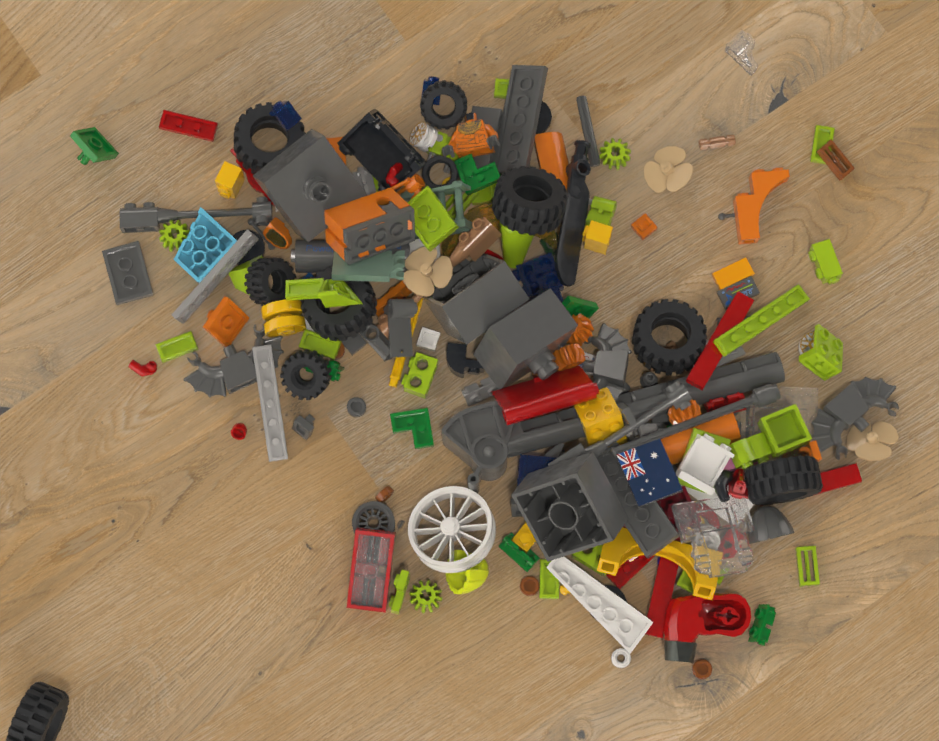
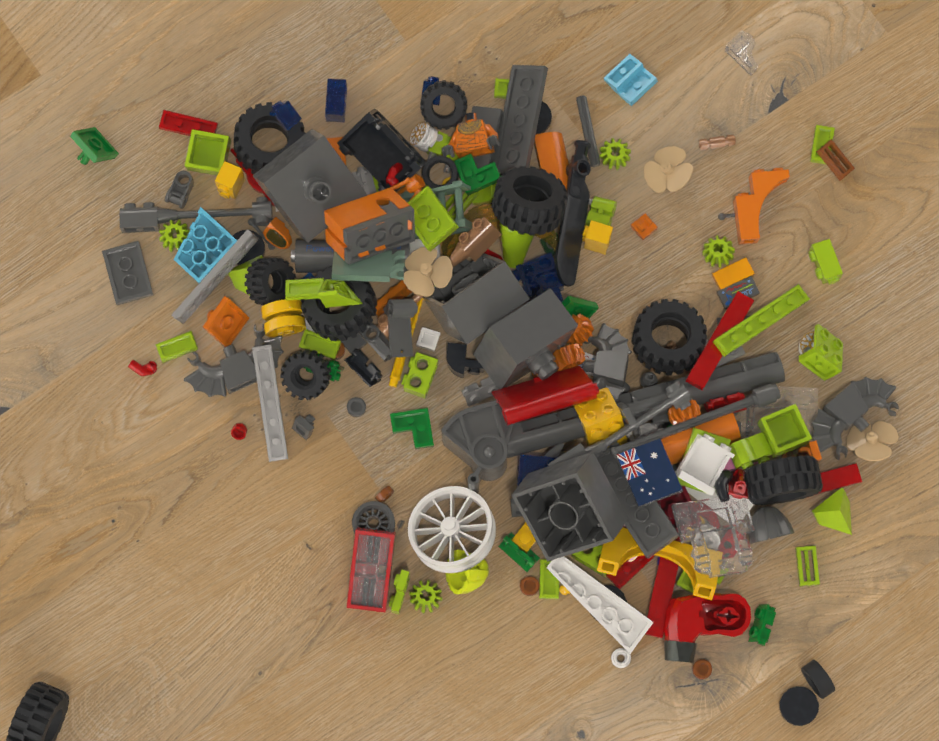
(178, 192): none -> dark grey piece
(207, 152): none -> lime piece
(336, 100): none -> clear blue brick
(368, 373): none -> black hinge
(630, 79): none -> medium azure slope
(719, 246): none -> lime gear
(799, 706): none -> black tile
(818, 679): none -> black tyre
(835, 512): none -> lime slope

